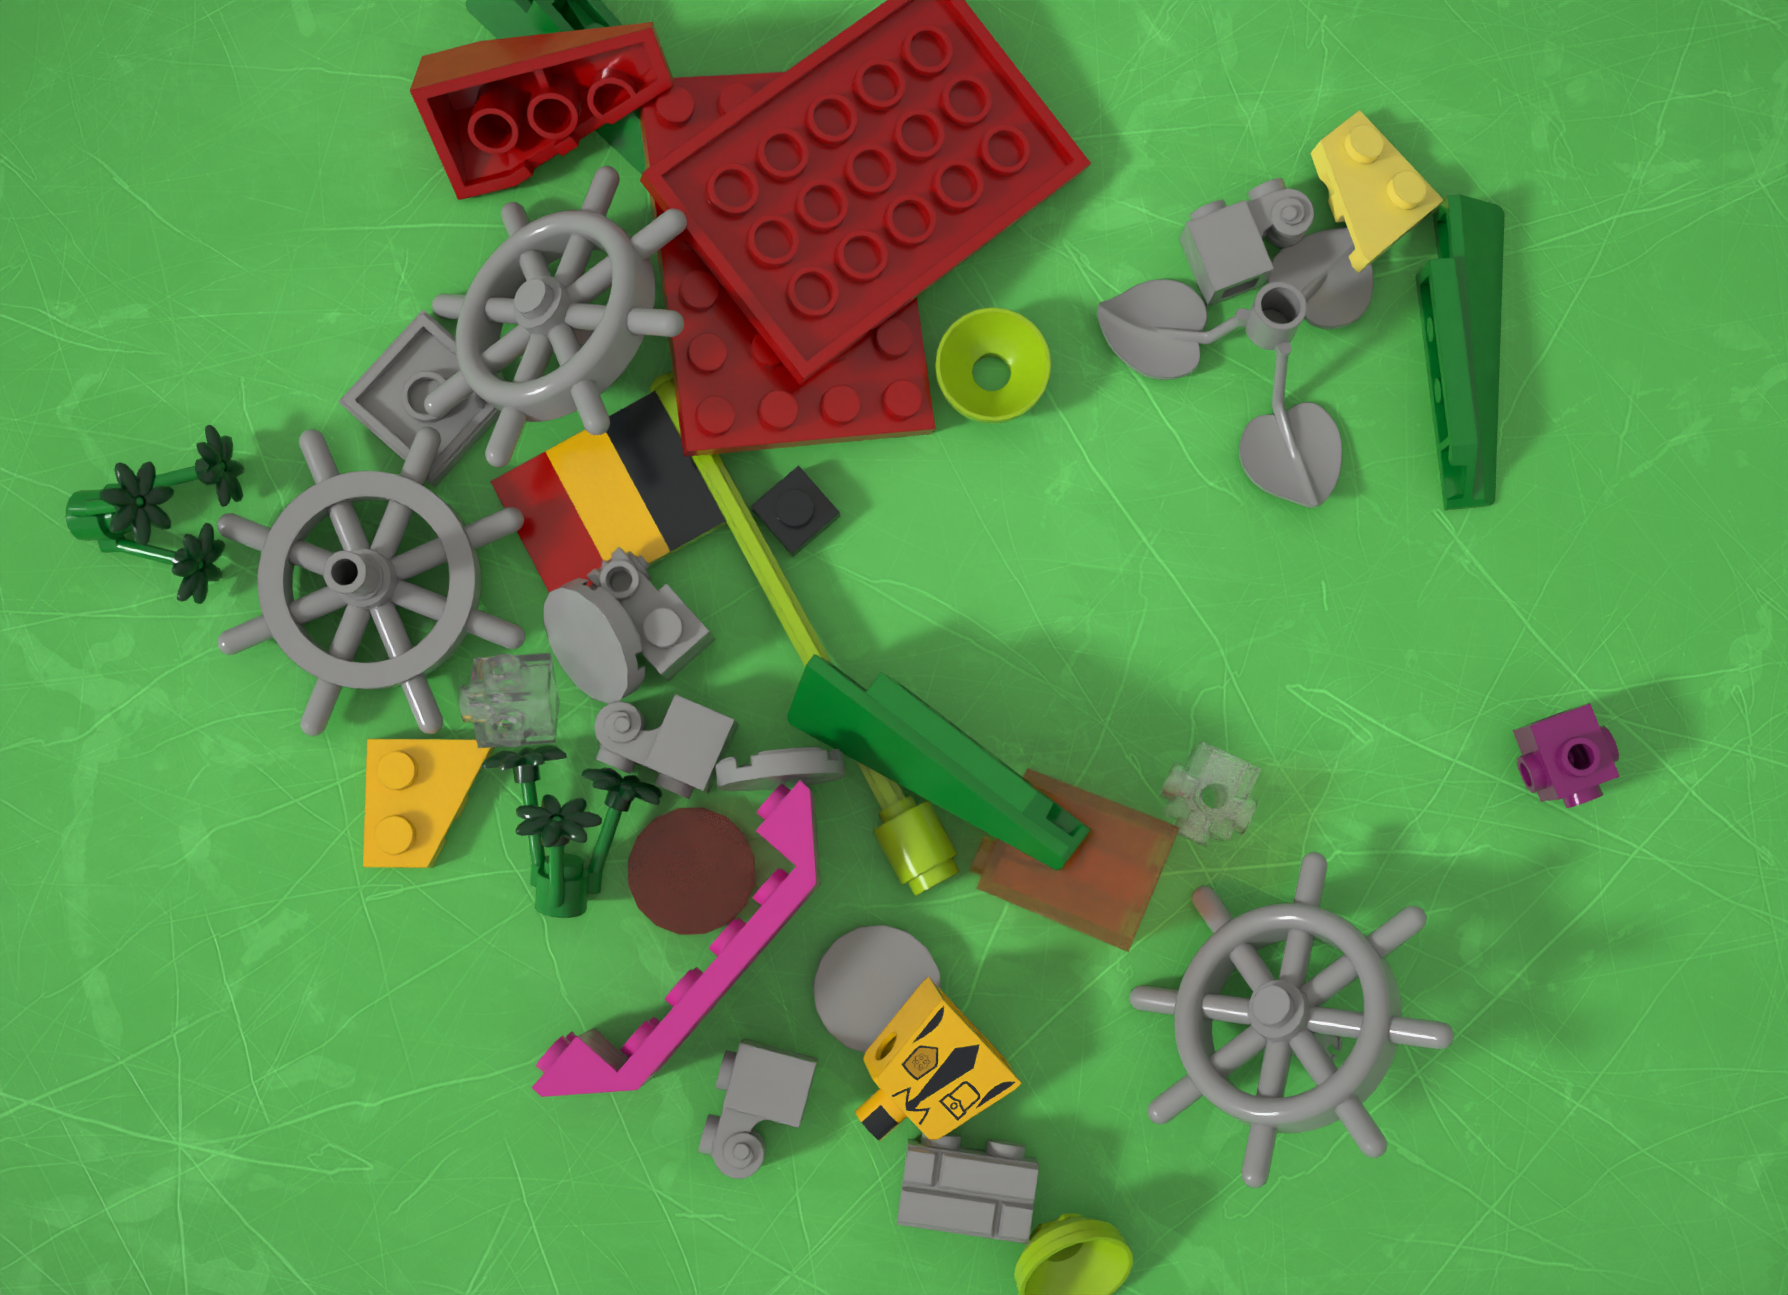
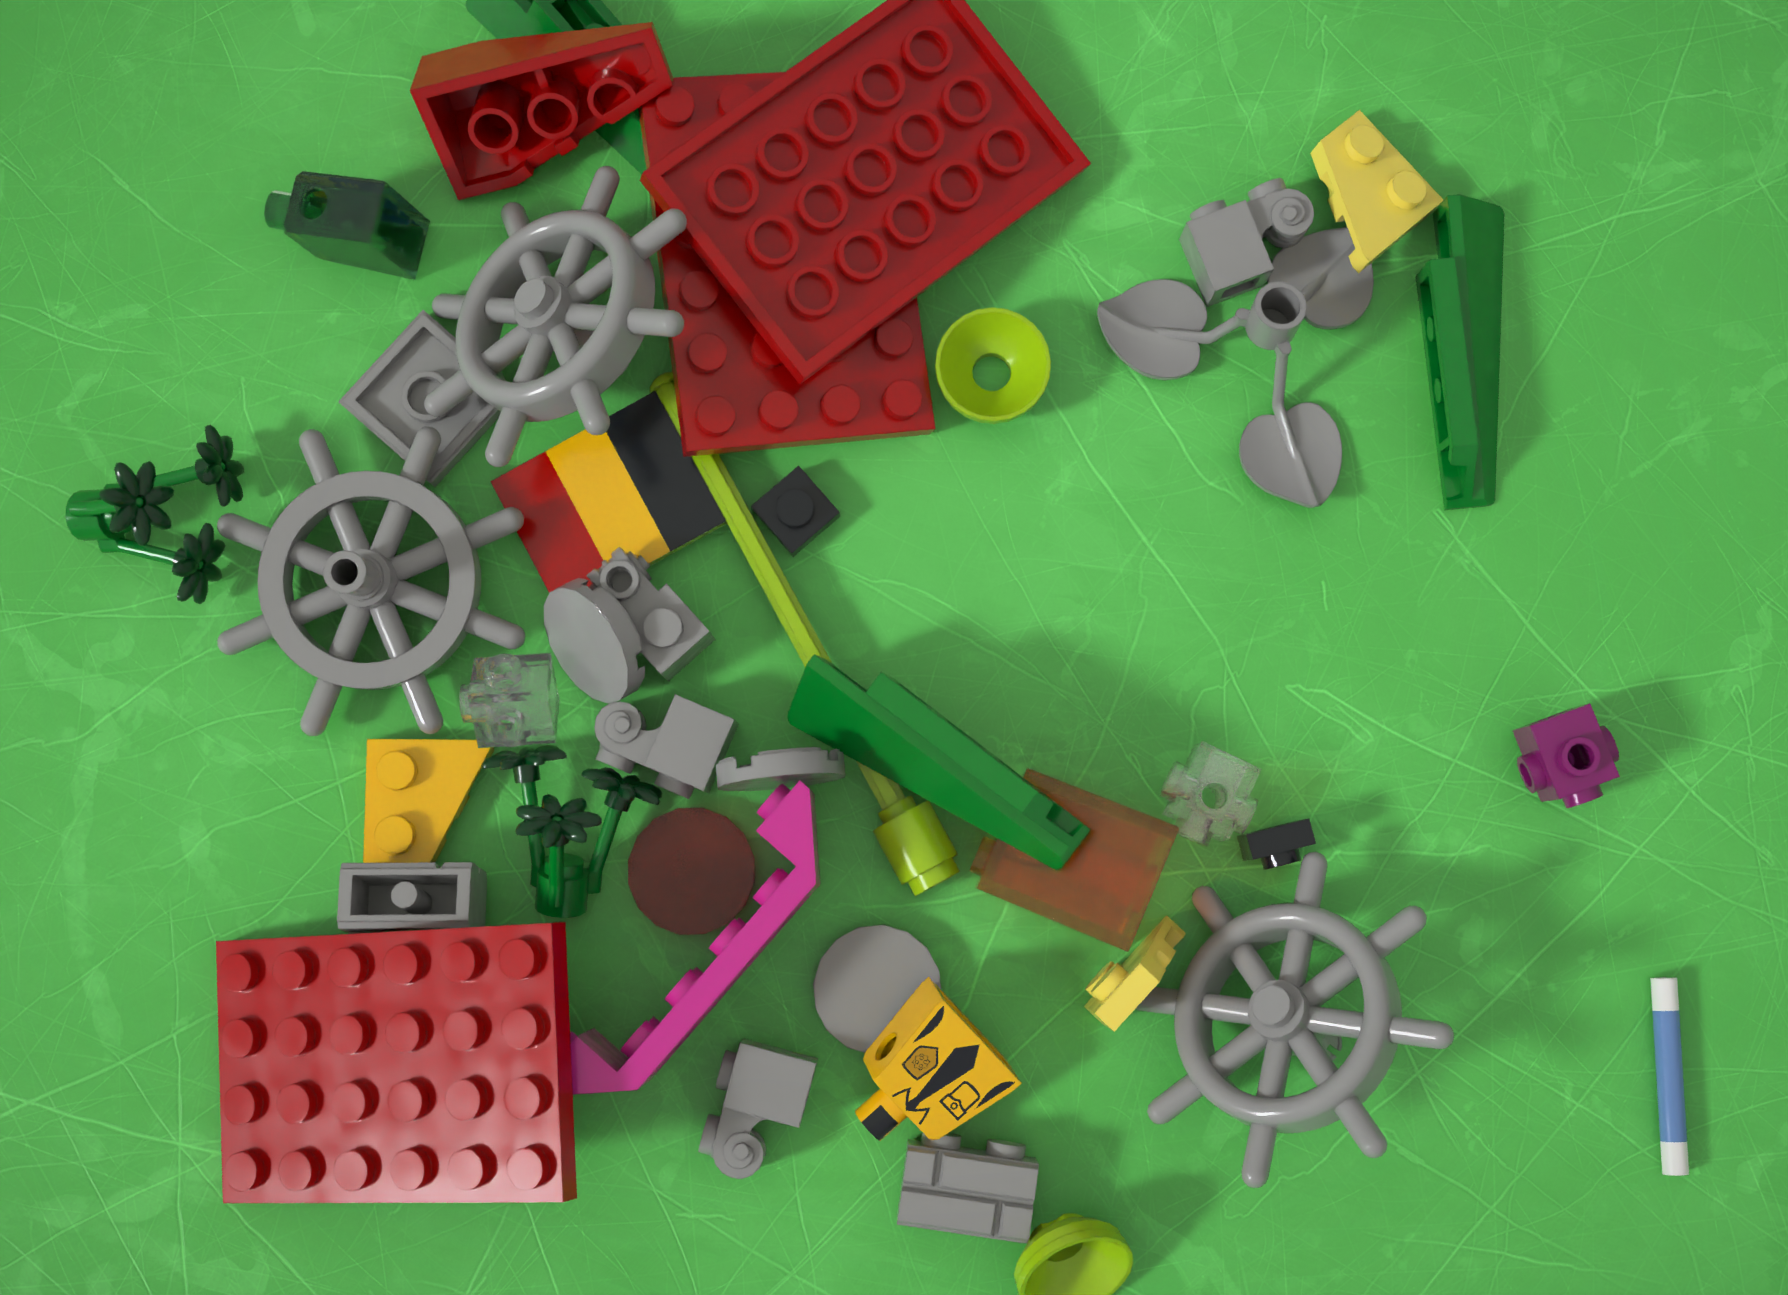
(351, 222): none -> clear green torso
(397, 1067): none -> red plate
(410, 896): none -> light grey brick
(1120, 989): none -> light yellow wing
(1277, 844): none -> black plate
(1669, 1076): none -> medium blue bar

